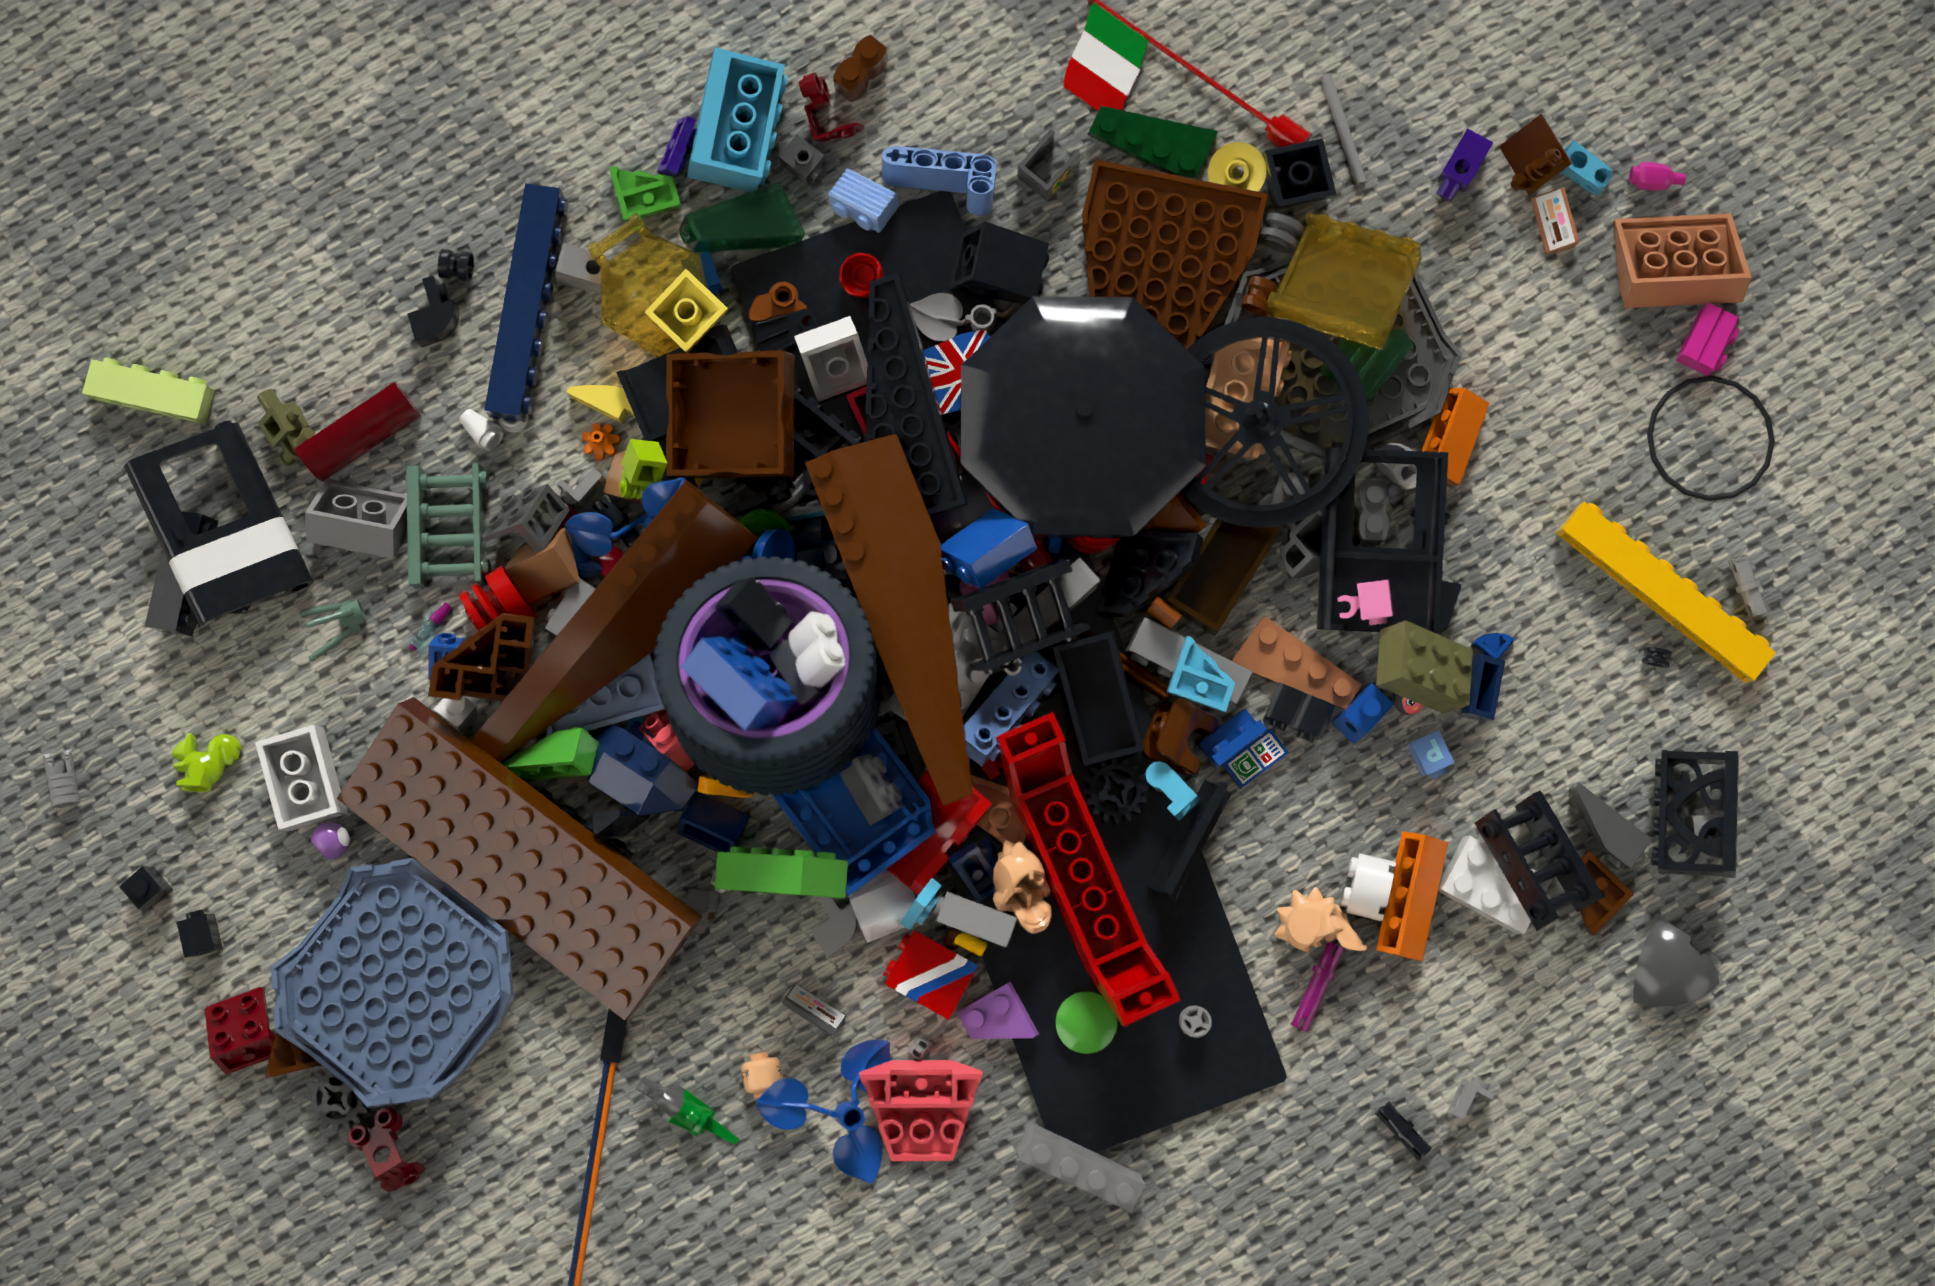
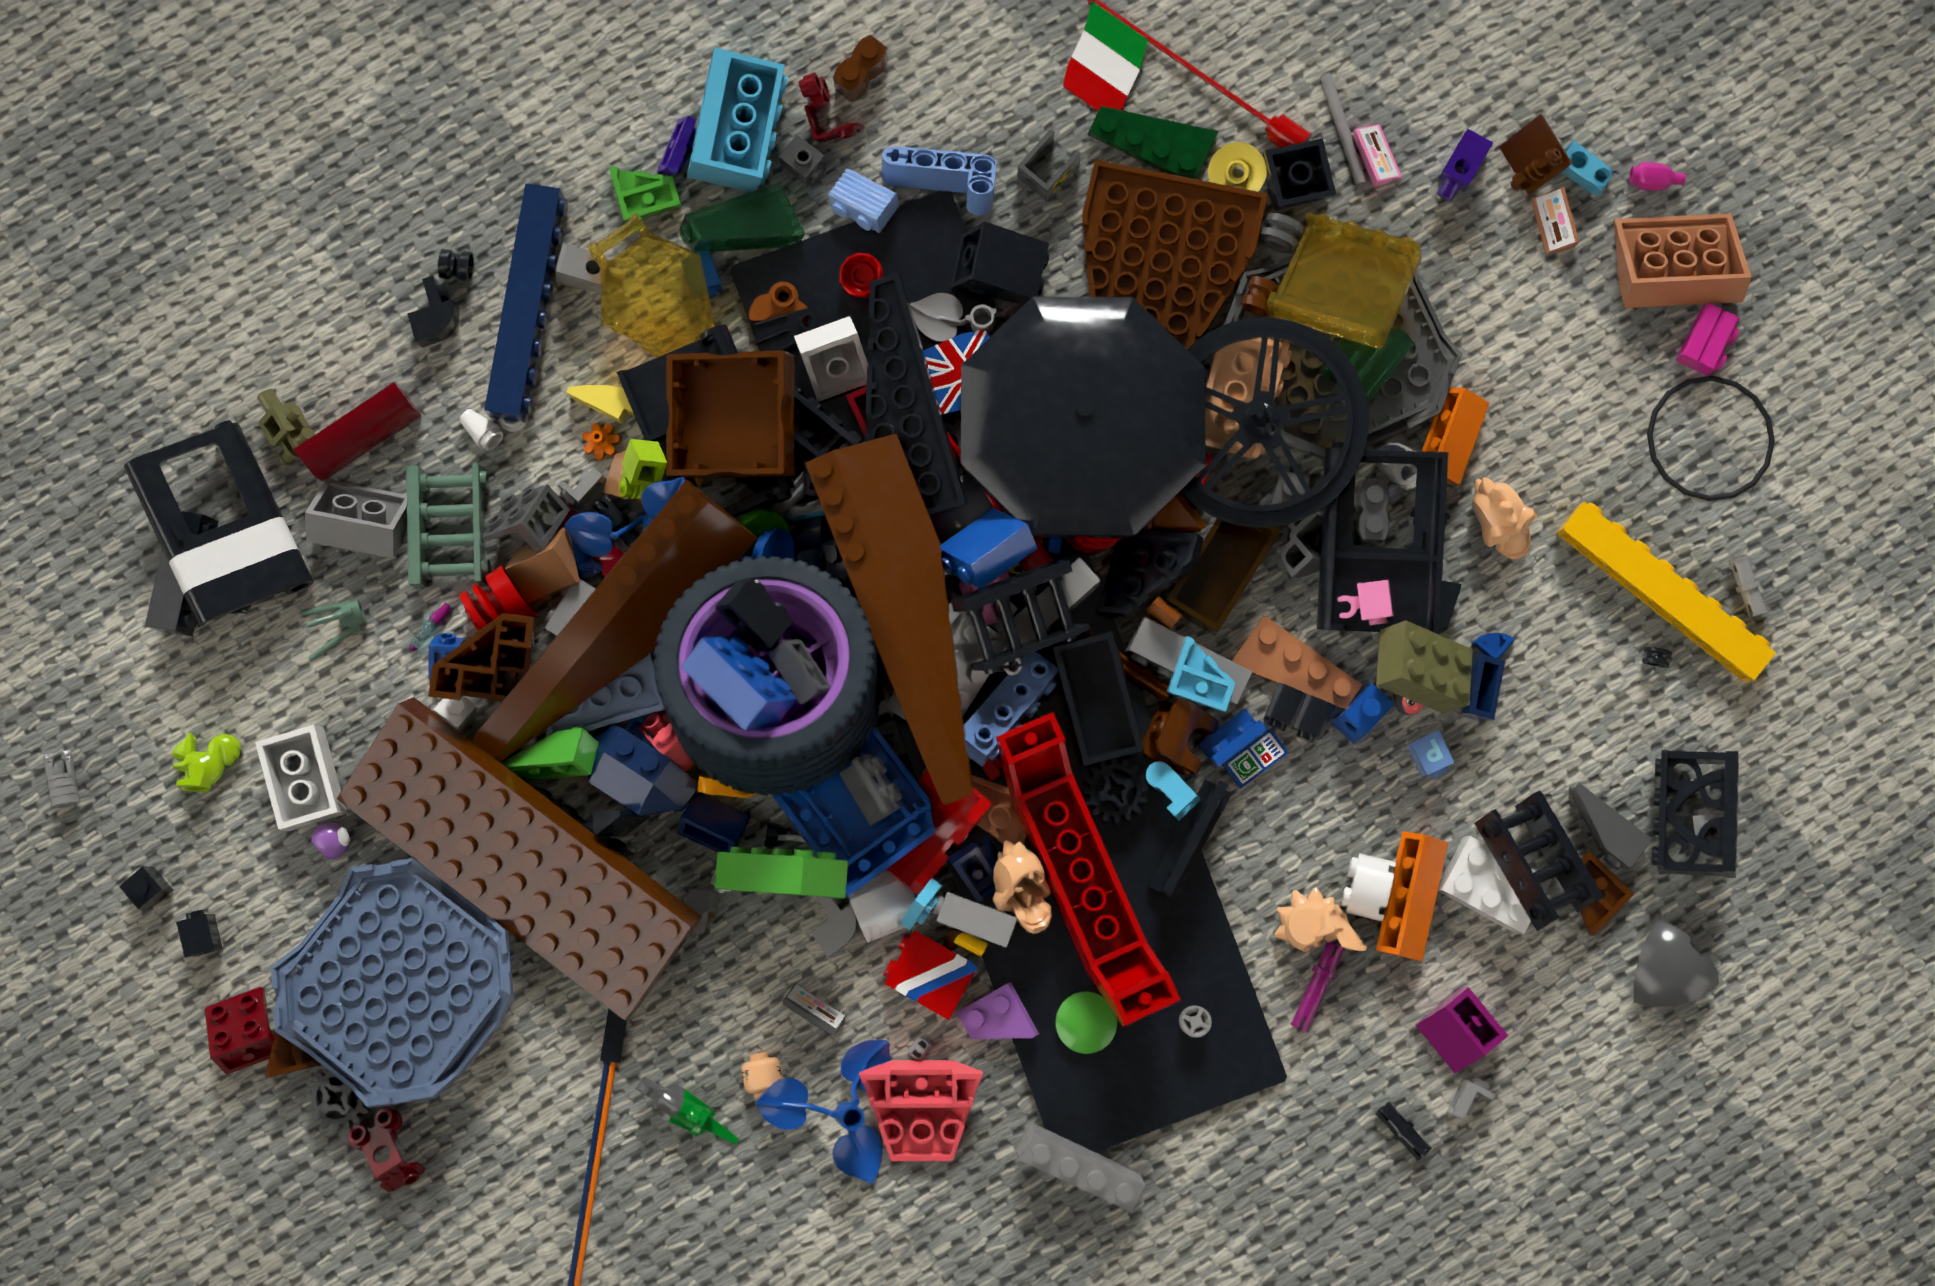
(148, 391): yellowish green brick -> none
(686, 310): light yellow slope -> none
(777, 835): none -> black hinge
(816, 649): white brick -> none
(1376, 155): none -> slope
(1461, 1029): none -> magenta slope
(1502, 518): none -> light nougat head

